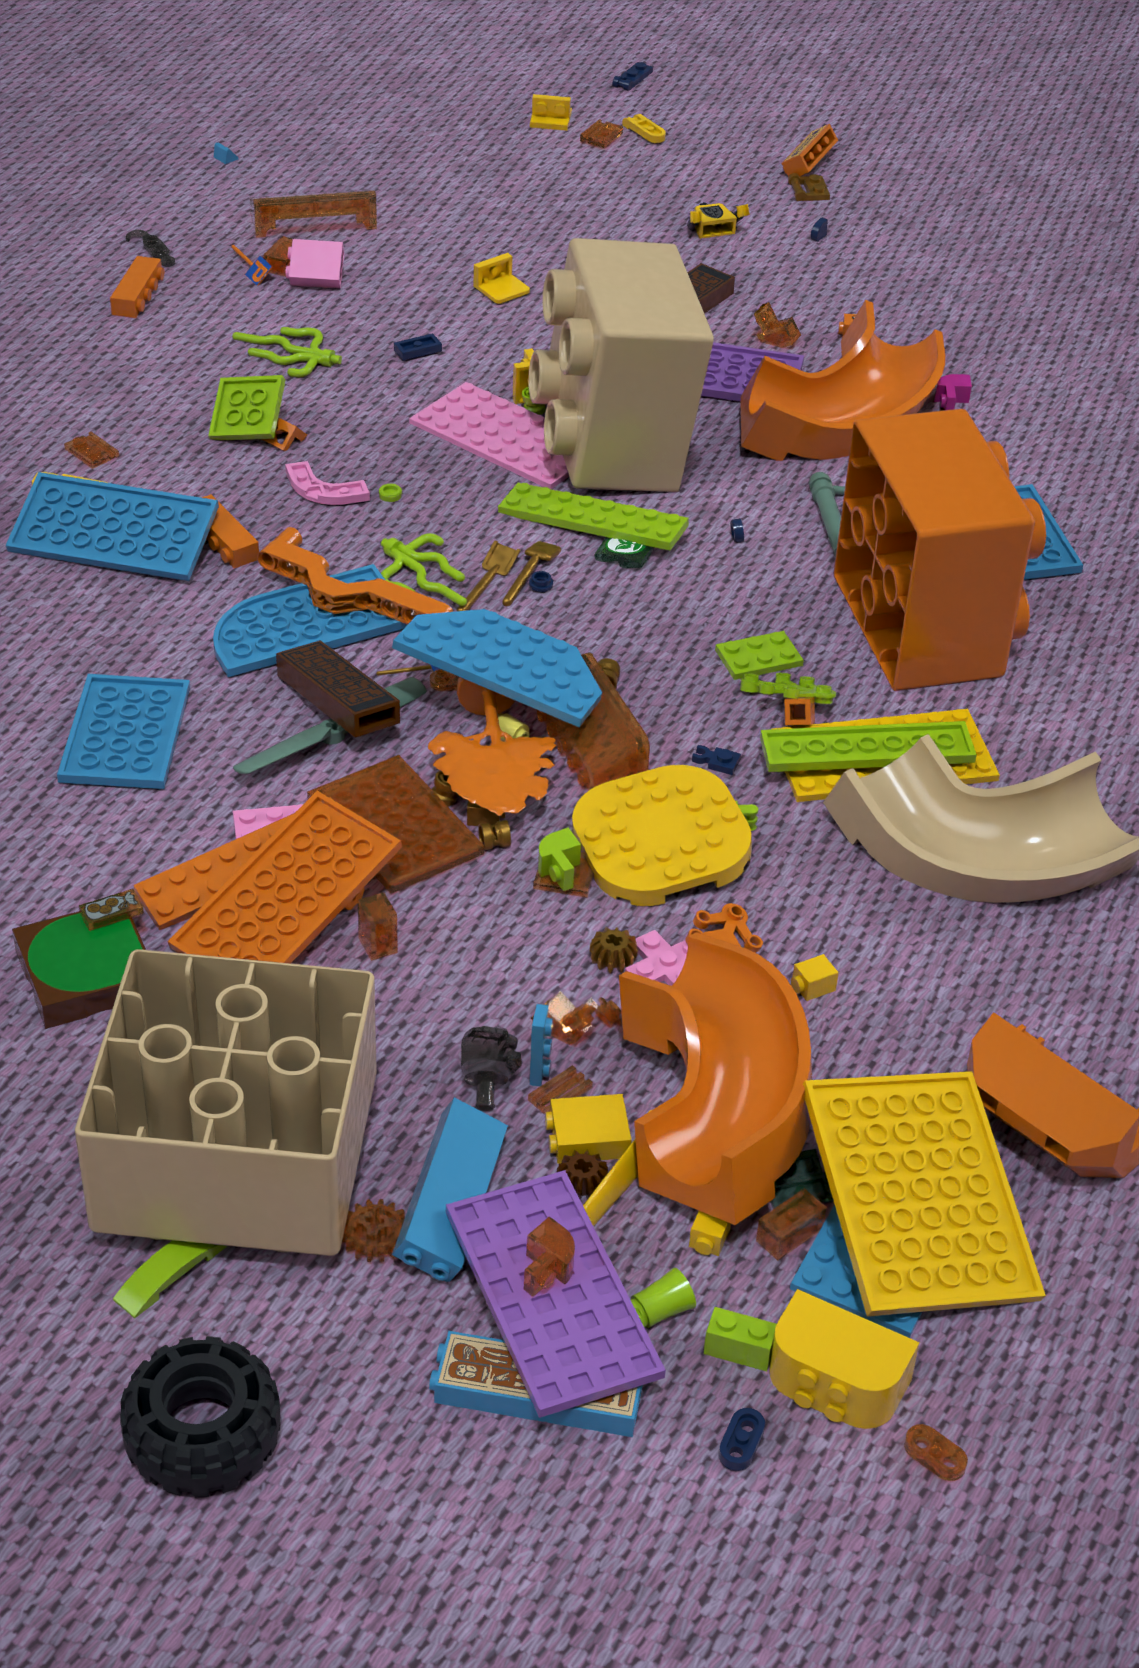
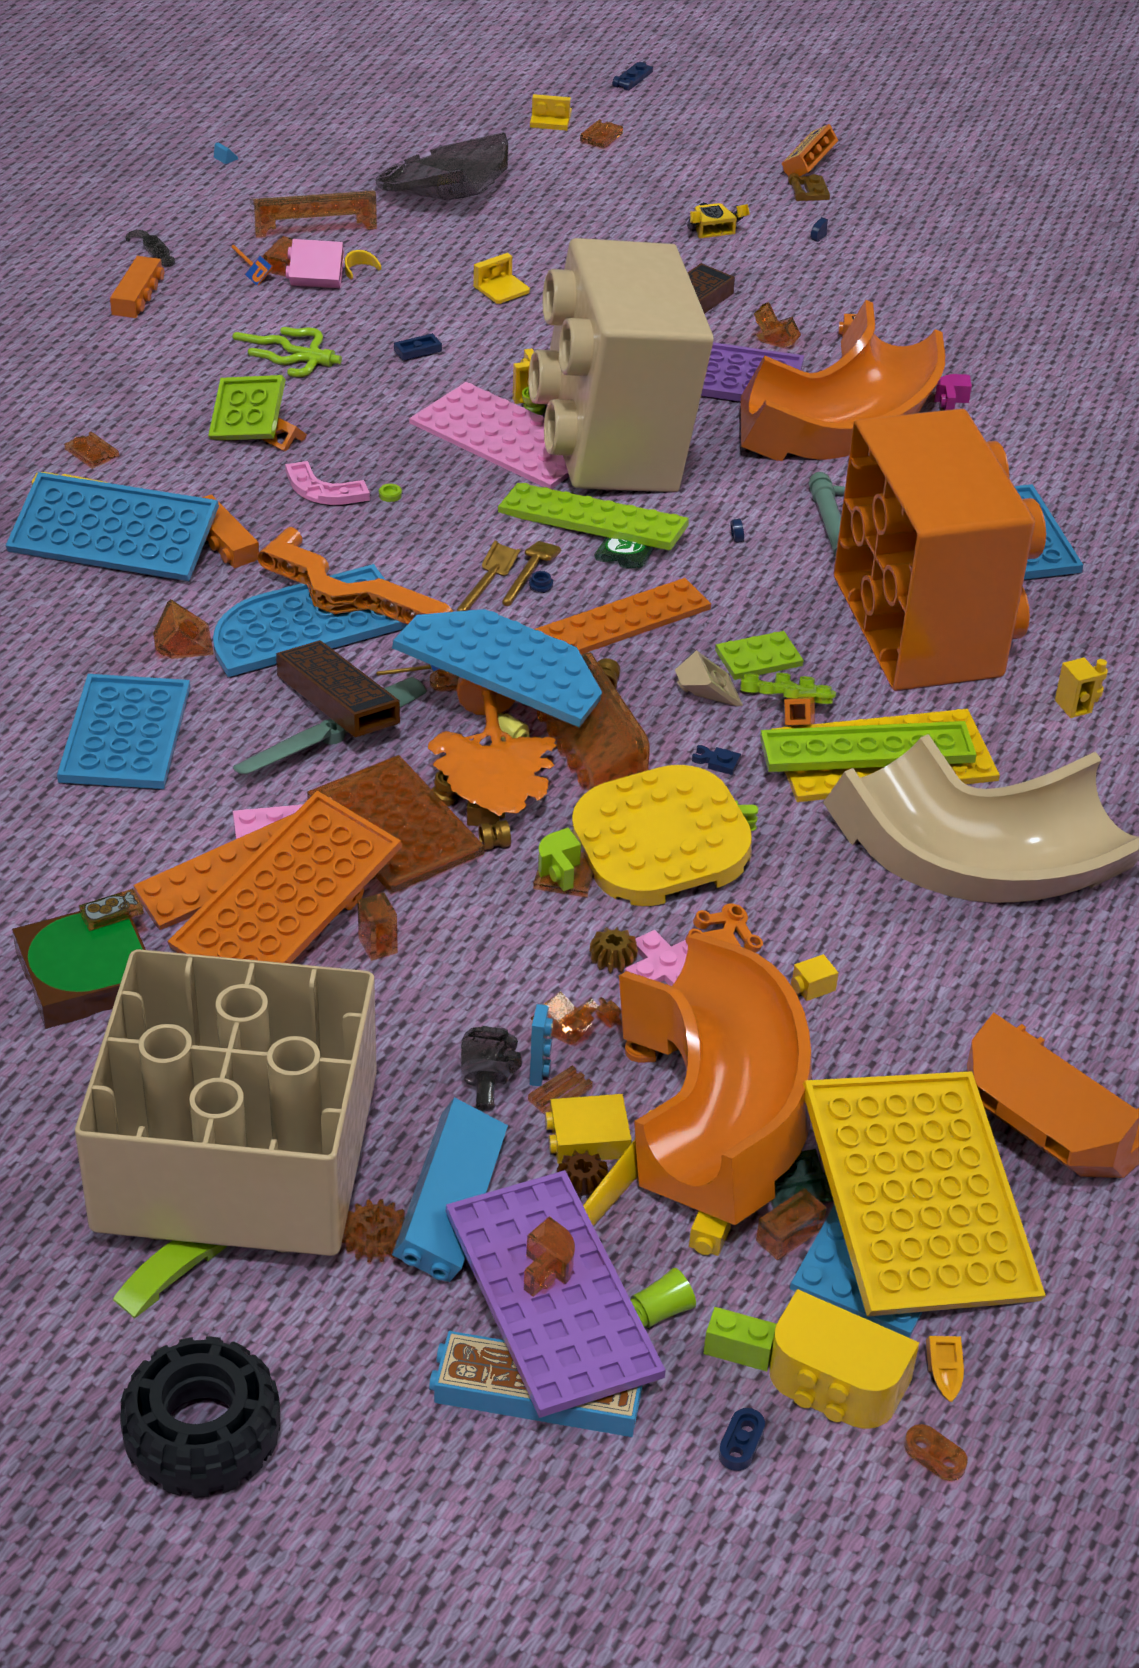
(181, 633): none -> clear orange slope
(359, 257): none -> yellow helmet
(409, 557): lime plant -> none
(450, 170): none -> clear smoke windscreen
(629, 616): none -> orange plate
(639, 1053): none -> orange tile
(645, 128): yellow plate -> none
(706, 680): none -> tan slope
(946, 1364): none -> light orange plate
(1080, 686): none -> yellow brick

